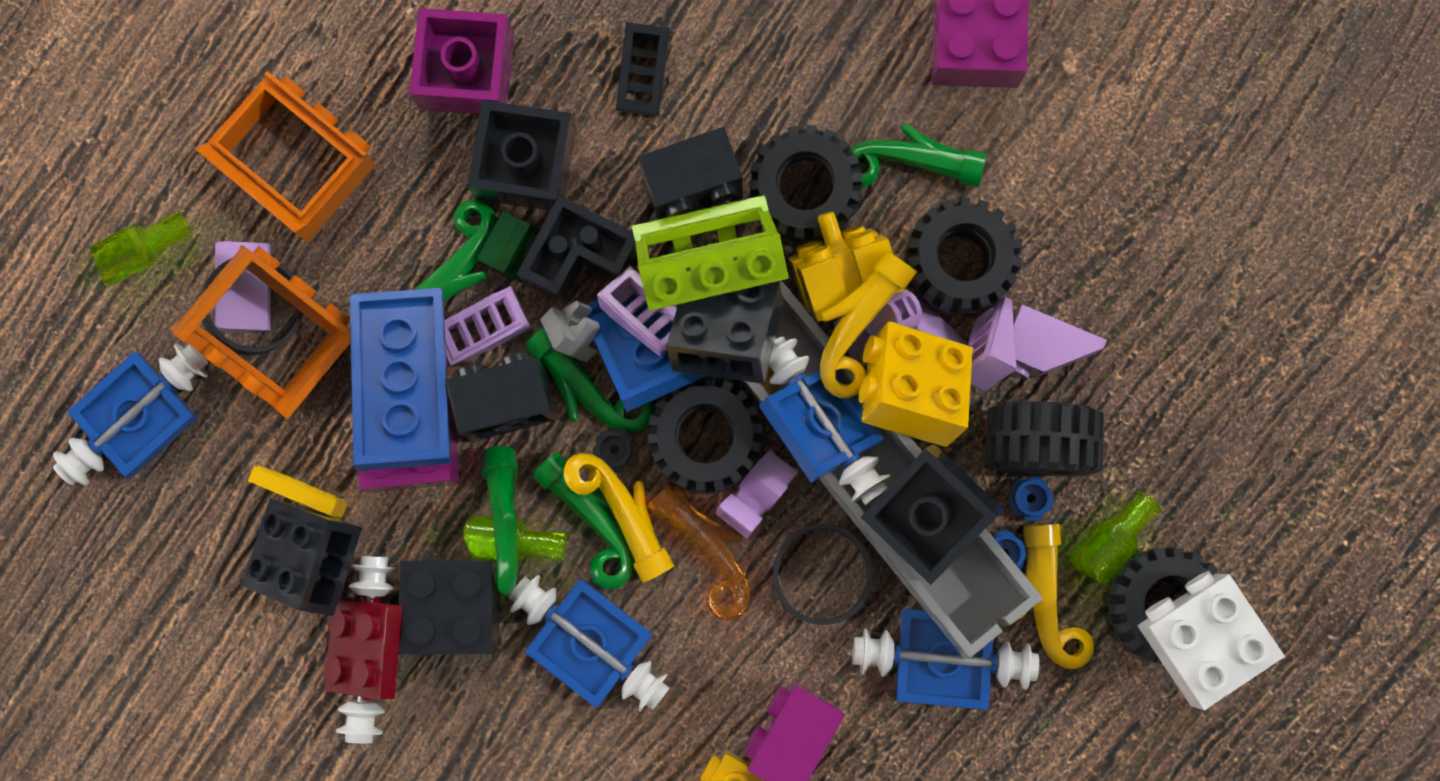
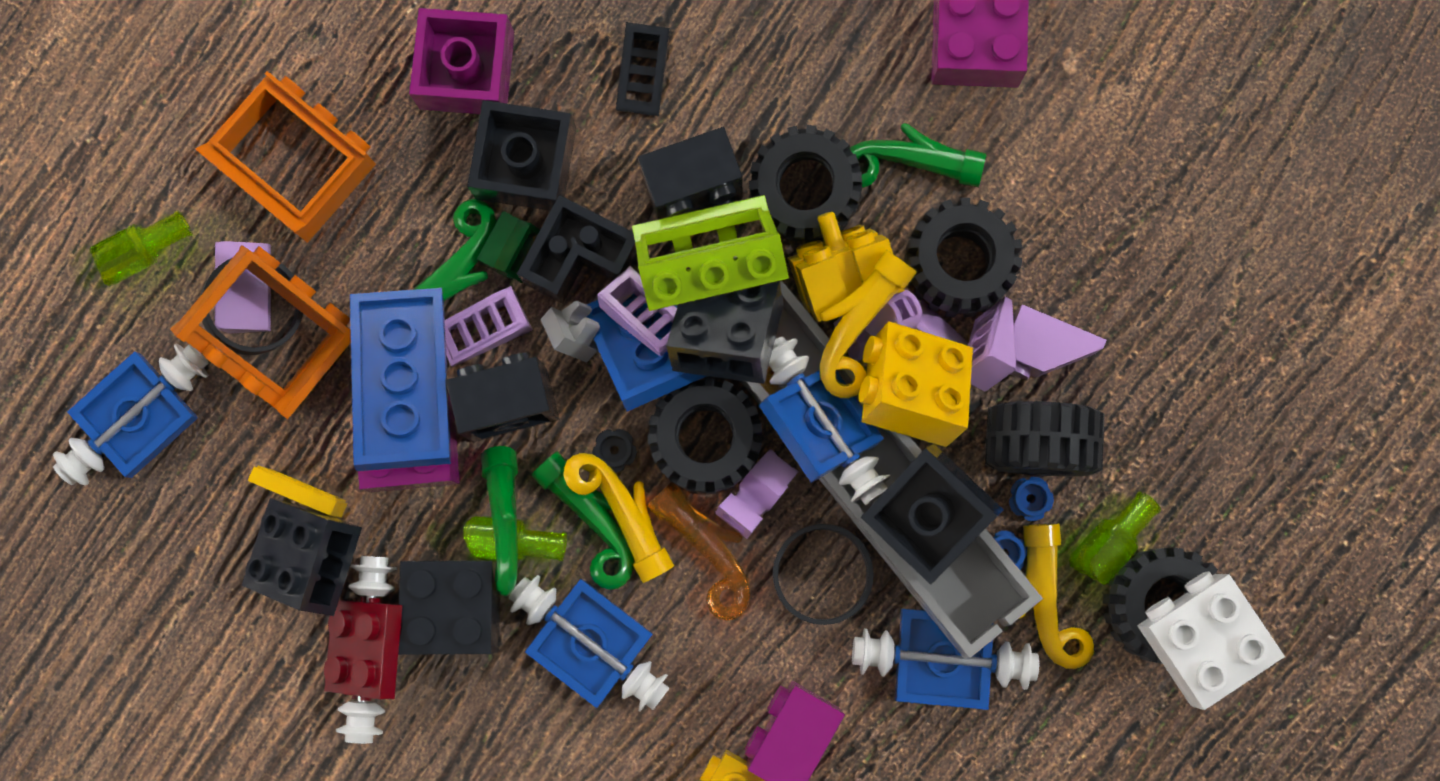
(577, 386): green plant -> none

